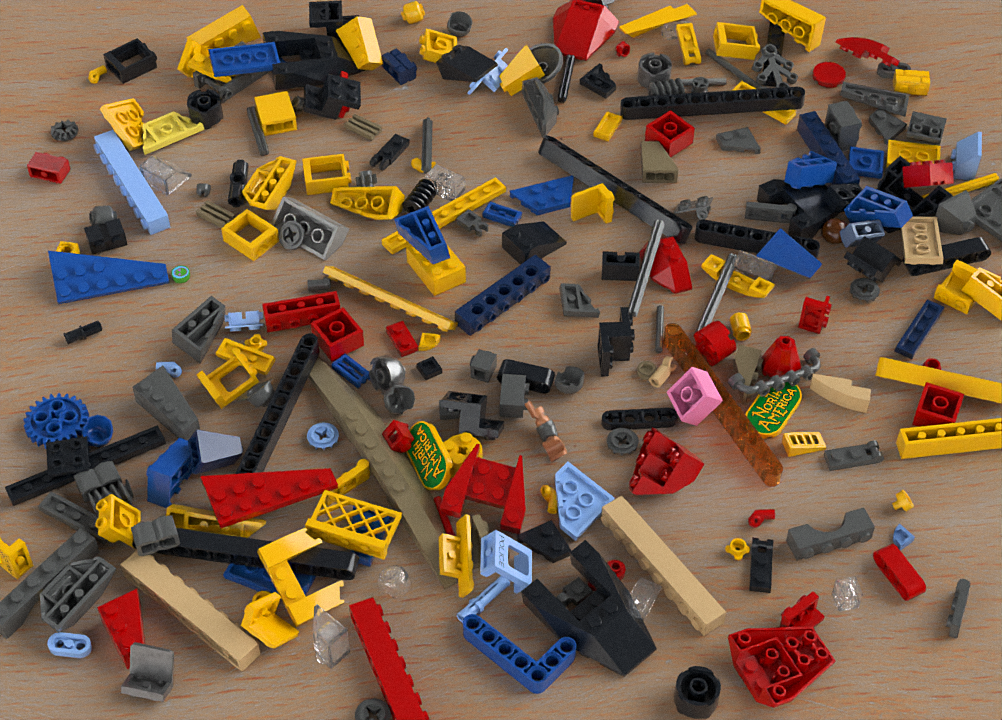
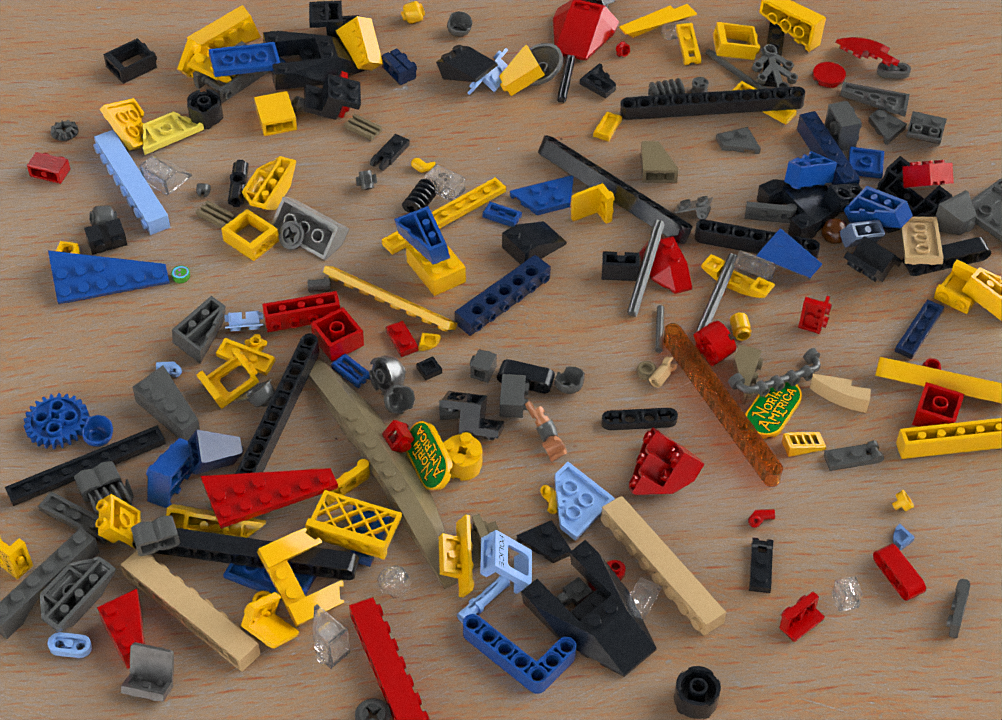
(67, 456): black bracket -> none
(82, 332): black axle -> none
(94, 75): yellow arm -> none
(258, 131): dark grey axle -> none
(320, 430): light blue gear -> none
(325, 164): yellow window -> none
(371, 202): yellow wedge -> none
(426, 159): dark grey axle -> none
(435, 44): yellow plate -> none
(444, 518): red bar -> none
(471, 221): dark grey plate -> none
(490, 485): red wedge -> none
(540, 104): dark grey wedge -> none
(576, 302): dark grey wing -> none
(615, 341): black bracket -> none
(619, 435): dark grey gear -> none
(653, 69): flat silver brick -> none
(671, 132): red brick -> none
(694, 396): bright pink brick -> none
(712, 81): light grey bar -> none
(740, 544): yellow plate -> none
(778, 661): red wedge -> none
(781, 357): red cone -> none
(807, 541): dark grey arch -> none
(860, 284): dark grey gear -> none
(911, 82): yellow brick -> none
(911, 151): yellow plate -> none
(967, 157): light blue slope -> none
(971, 185): yellow axle -> none

